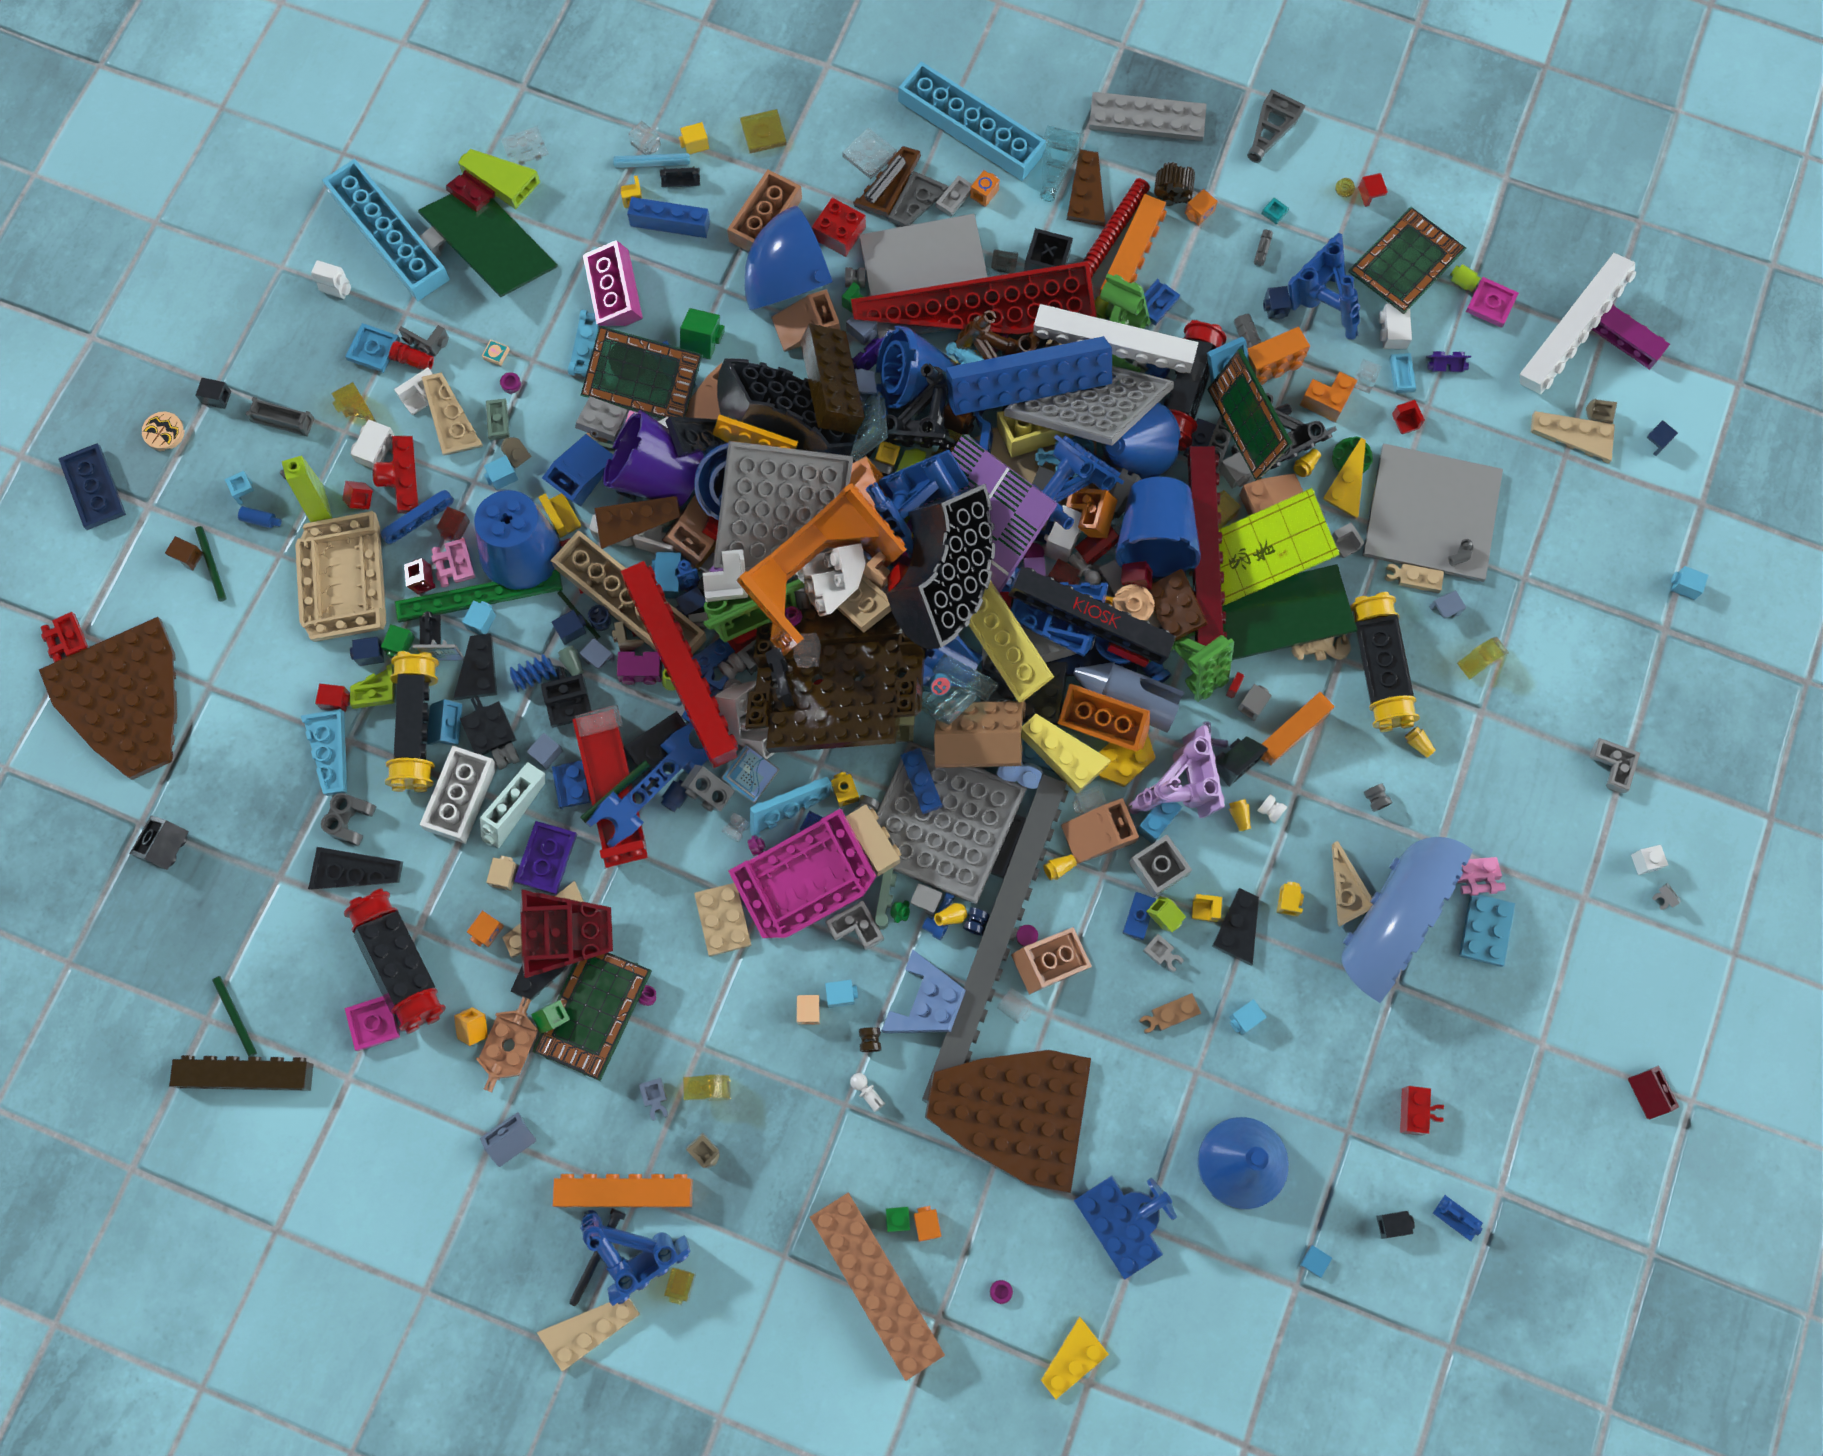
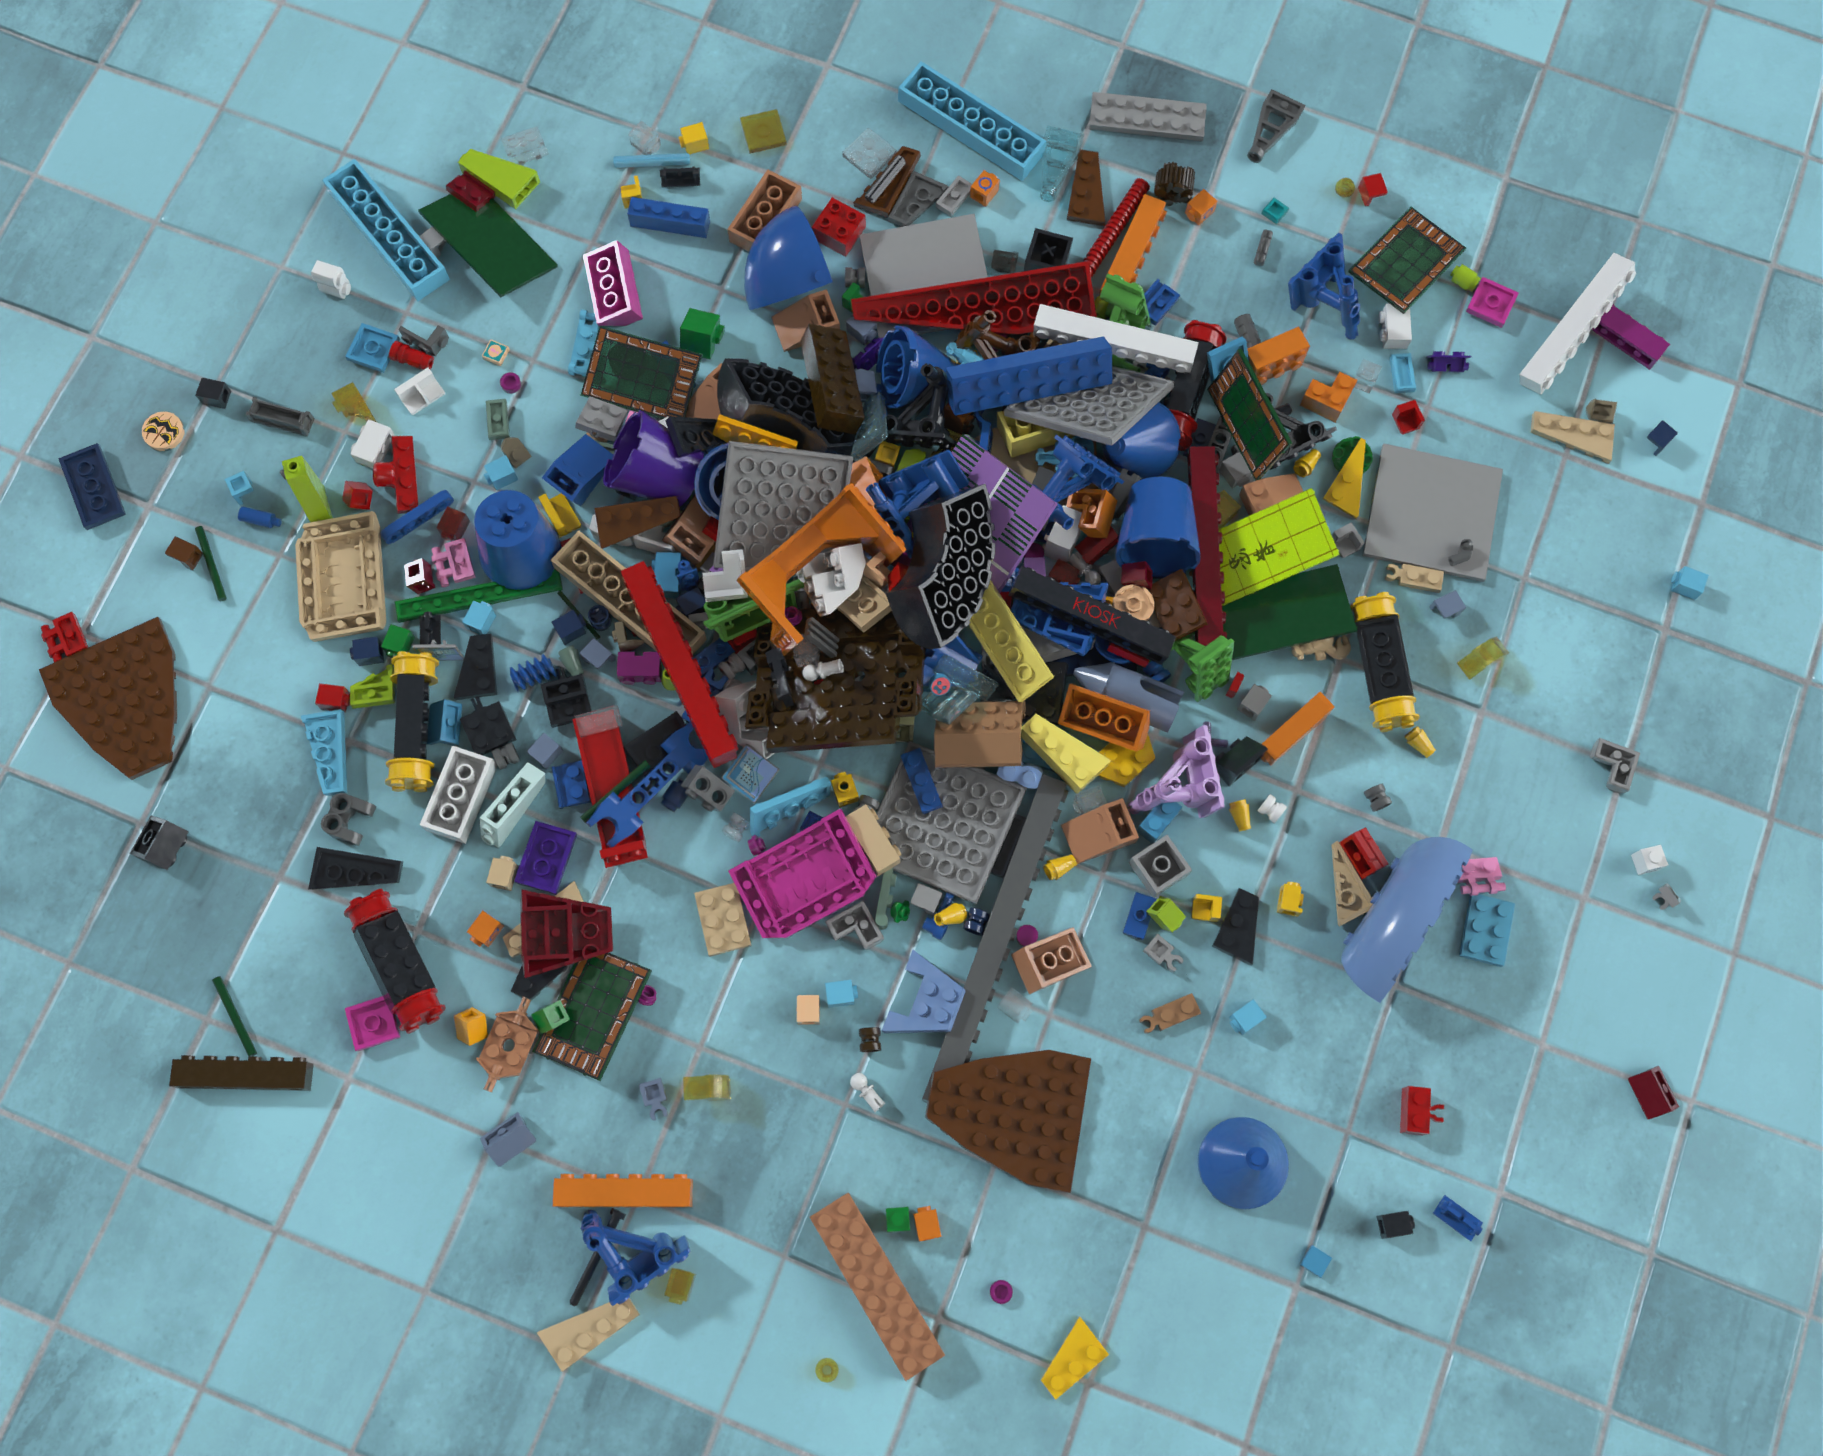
(450, 421): tan wing -> none
(704, 1151): dark tan plate -> none
(819, 1370): none -> clear yellow plate
(821, 637): none -> dark grey tile
(825, 669): none -> white pin
(1123, 1225): blue plate -> none
(1277, 302): dark blue brick -> none
(1363, 853): none -> red brick

